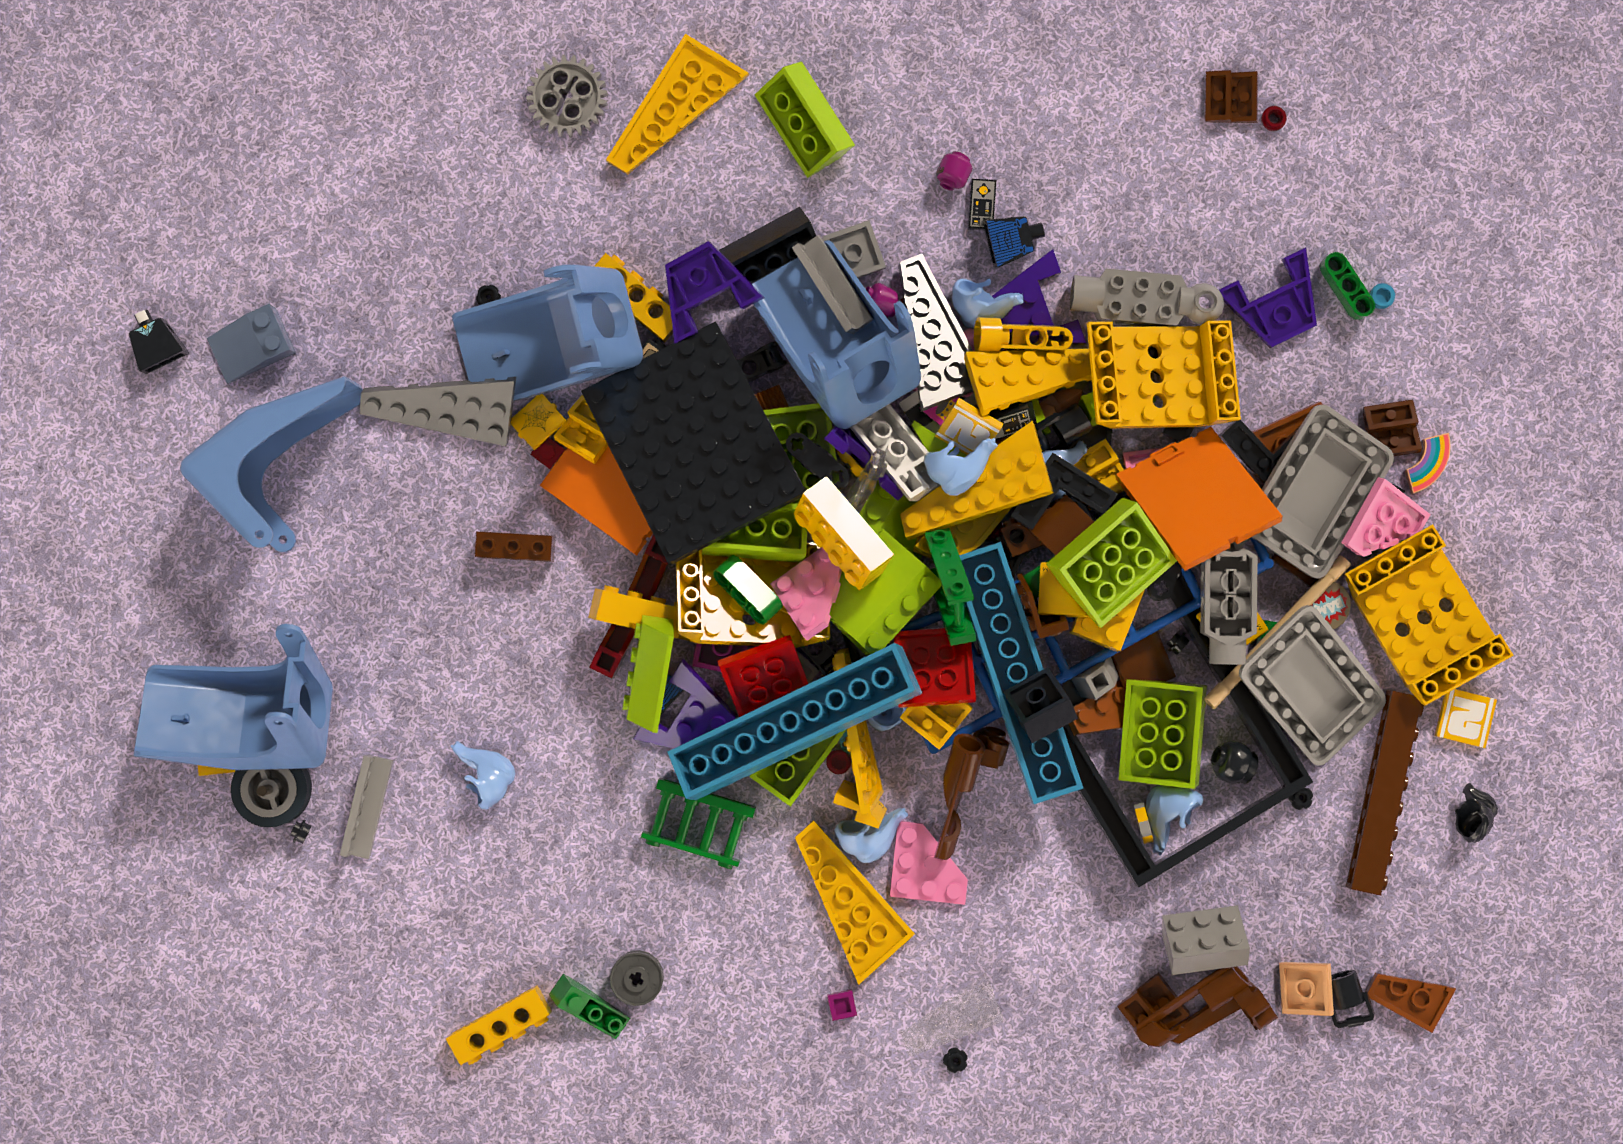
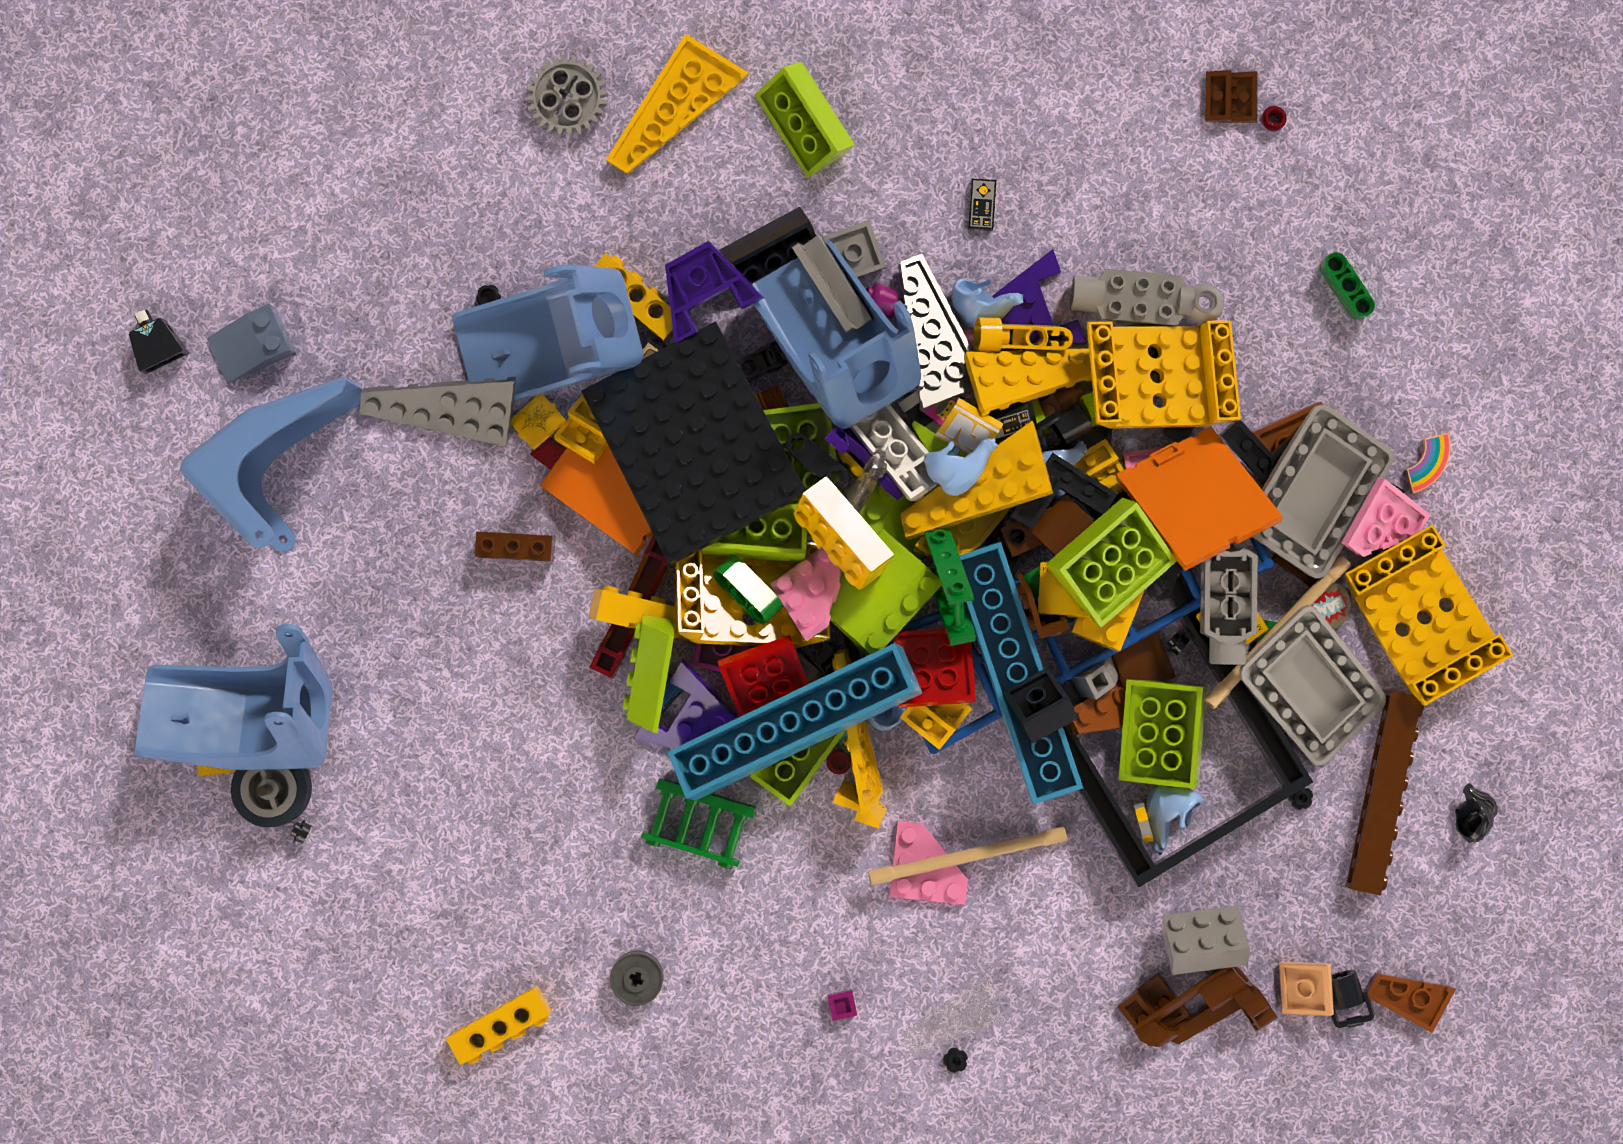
(366, 806): light grey fence -> none
(493, 773): light blue piece -> none
(588, 1006): green slope -> none
(859, 914): yellow wing -> none
(867, 841): light blue piece -> none
(891, 873): none -> tan piece
(954, 171): magenta head -> none
(968, 752): reddish brown panel -> none
(1010, 238): torso -> none
(1234, 762): black piece -> none
(1281, 312): dark purple wing -> none
(1382, 295): dark azure tile -> none
(1394, 426): reddish brown slope -> none
(1465, 718): tile -> none

